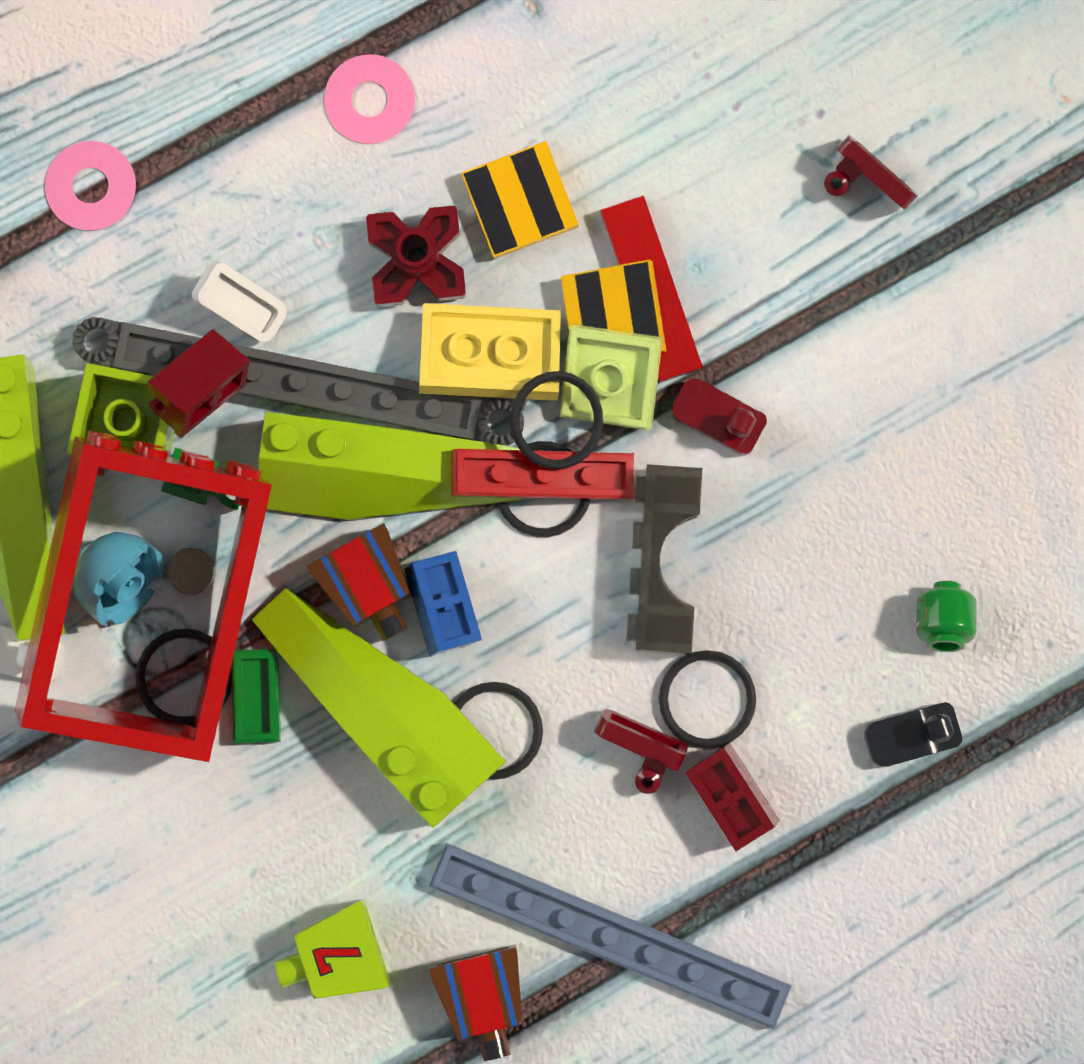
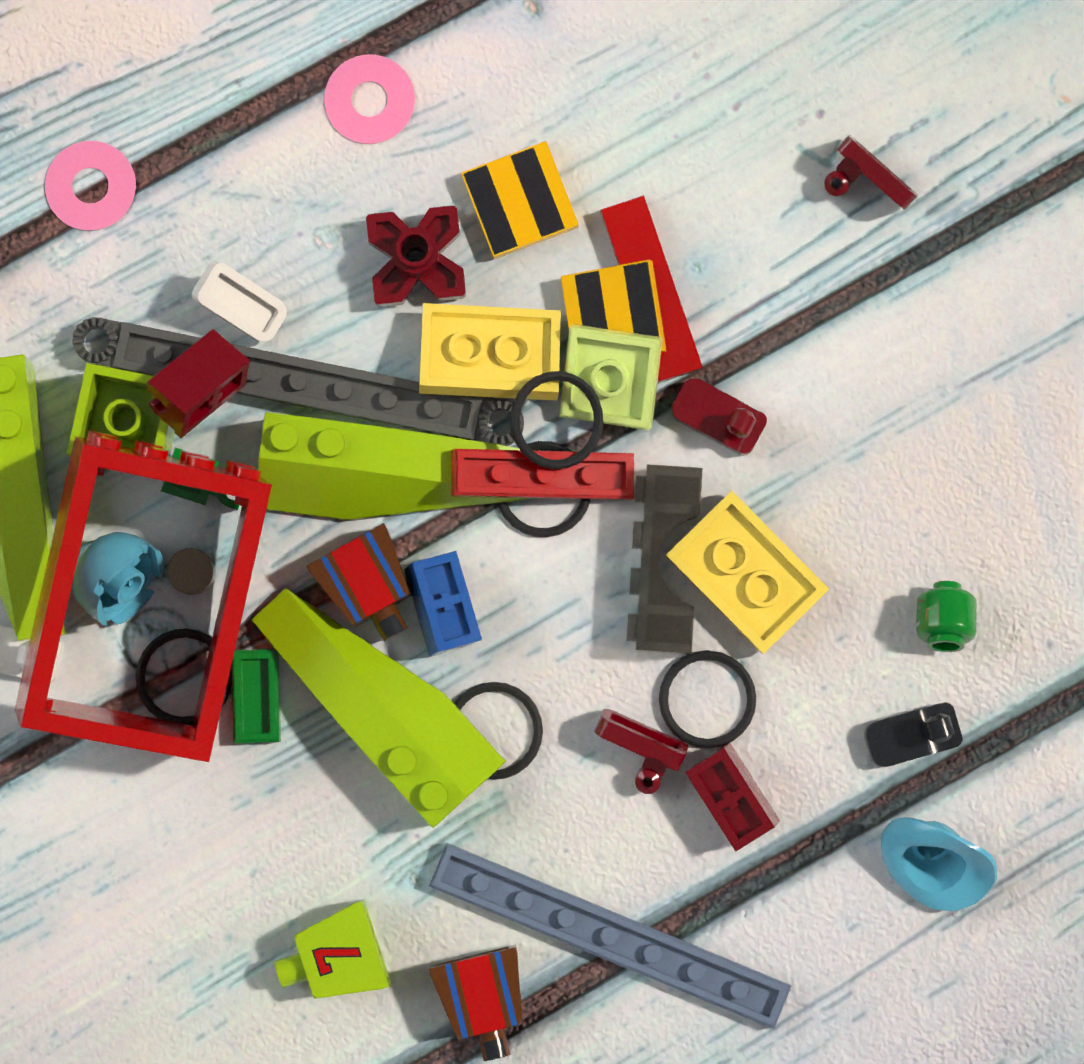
(747, 572): none -> light yellow plate
(943, 869): none -> medium azure hat

